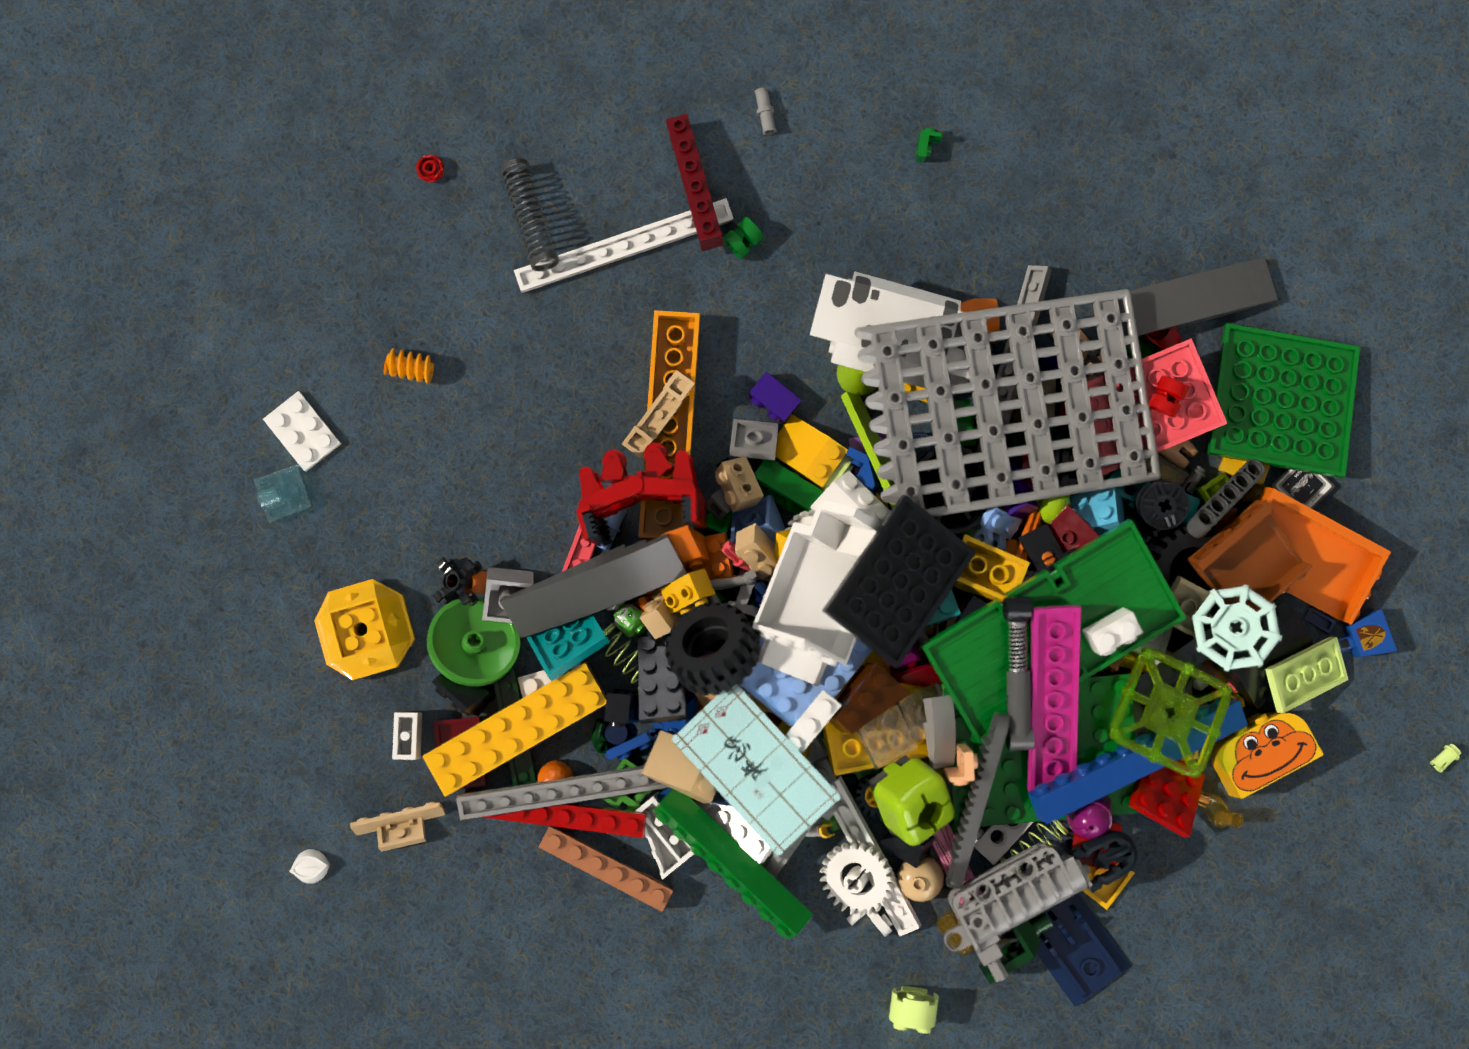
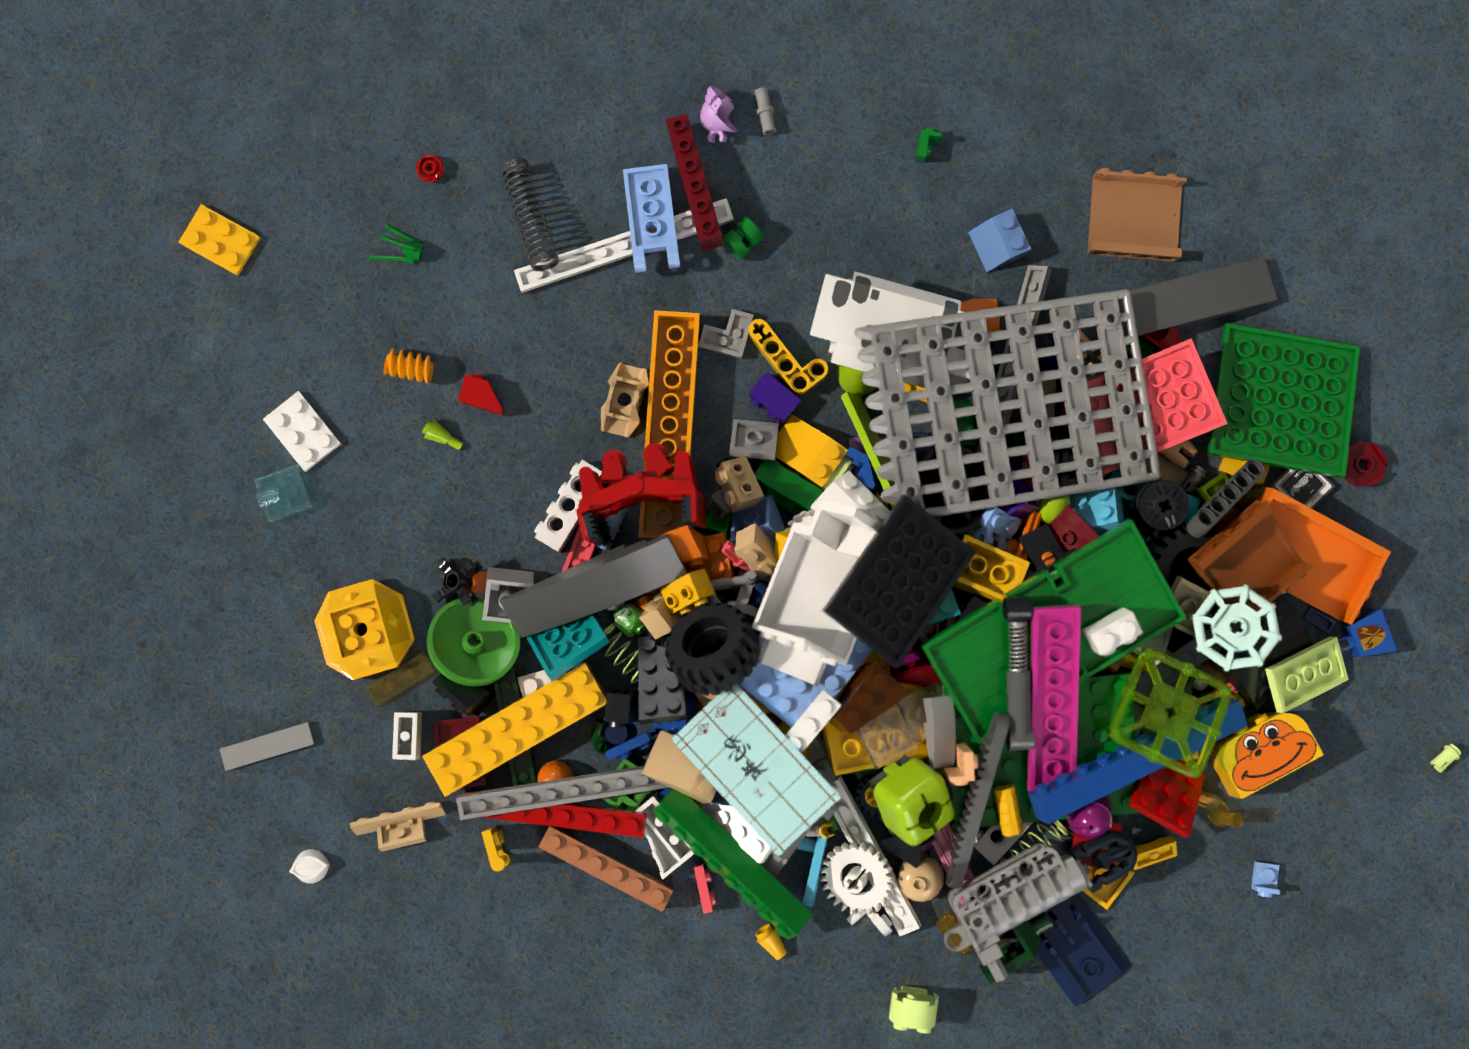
(219, 240): none -> yellow plate
(267, 746): none -> light grey tile
(400, 679): none -> clear yellow tile
(411, 248): none -> green plant
(437, 433): none -> lime cone
(480, 394): none -> red slope
(493, 842): none -> yellow plate
(567, 491): none -> white brick
(618, 418): none -> tan piece
(650, 206): none -> light blue hinge
(659, 413): tan slope -> none
(703, 877): none -> coral plate
(716, 113): none -> lavender helmet
(728, 341): none -> light grey plate
(771, 941): none -> yellow cone
(784, 355): none -> yellow beam
(818, 847): none -> medium azure piece
(999, 240): none -> medium blue slope
(1008, 810): none -> yellow axle
(1135, 215): none -> medium nougat panel
(1155, 852): none -> yellow plate
(1172, 388): red wheel -> none
(1265, 879): none -> light blue bracket
(1375, 468): none -> dark red plate

